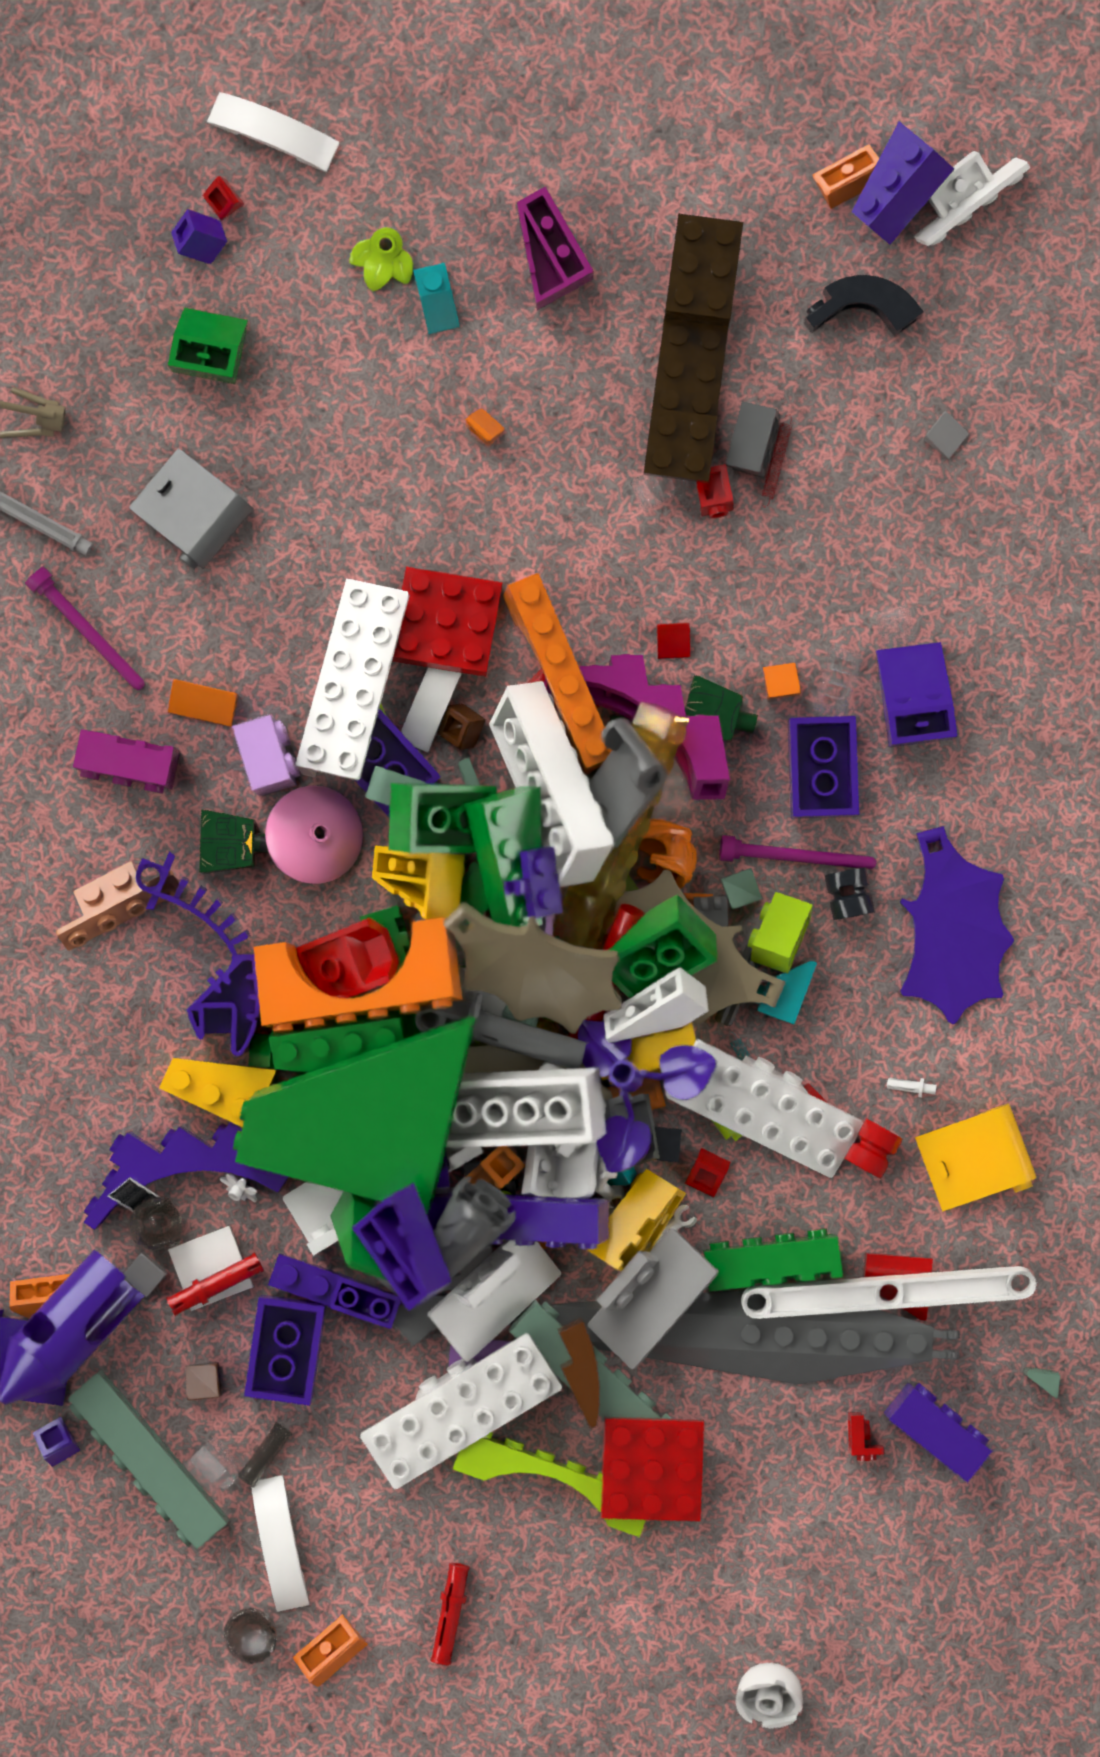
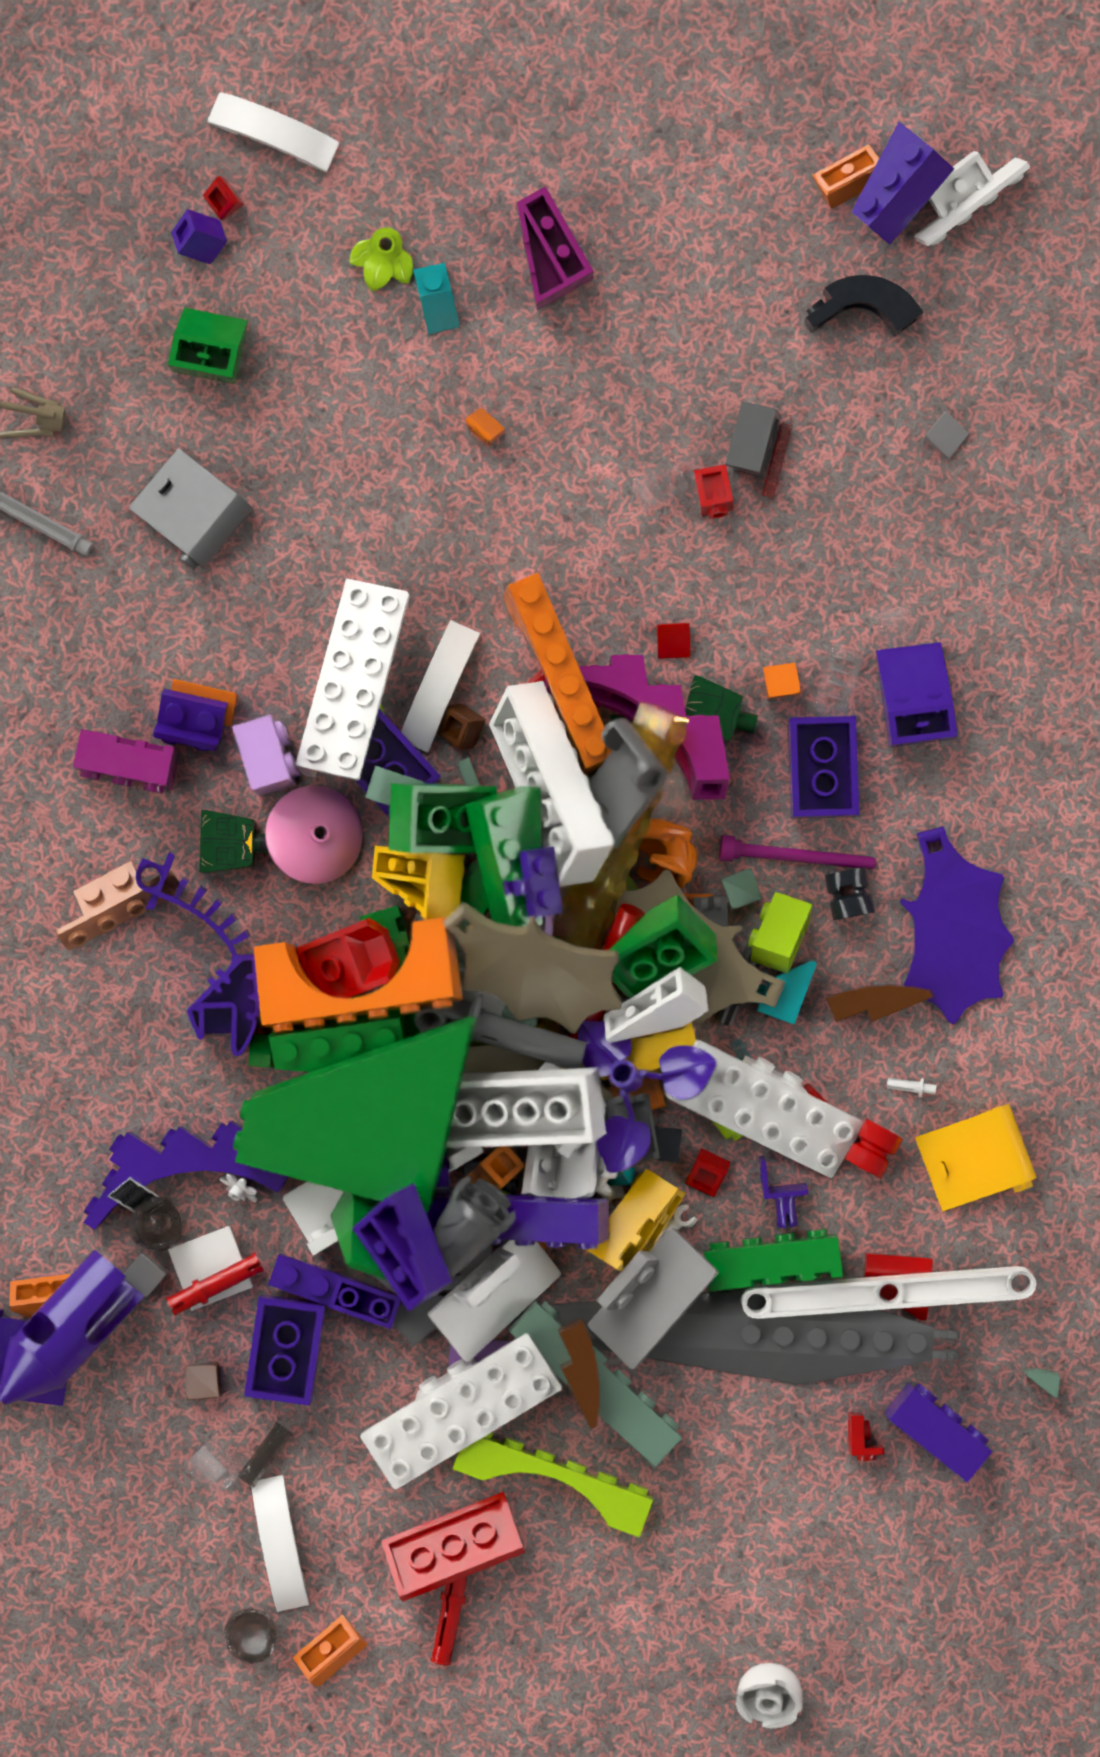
(42, 582): magenta piece -> none
(56, 1442): dark purple slope -> none
(148, 1459): sand green brick -> none
(190, 720): none -> dark purple bracket
(215, 1085): yellow wedge -> none
(448, 621): red plate -> none
(453, 1546): none -> plate
(652, 1469): red plate -> none
(693, 348): dark brown bracket -> none
(783, 1195): none -> dark purple bracket
(877, 1000): none -> reddish brown slope

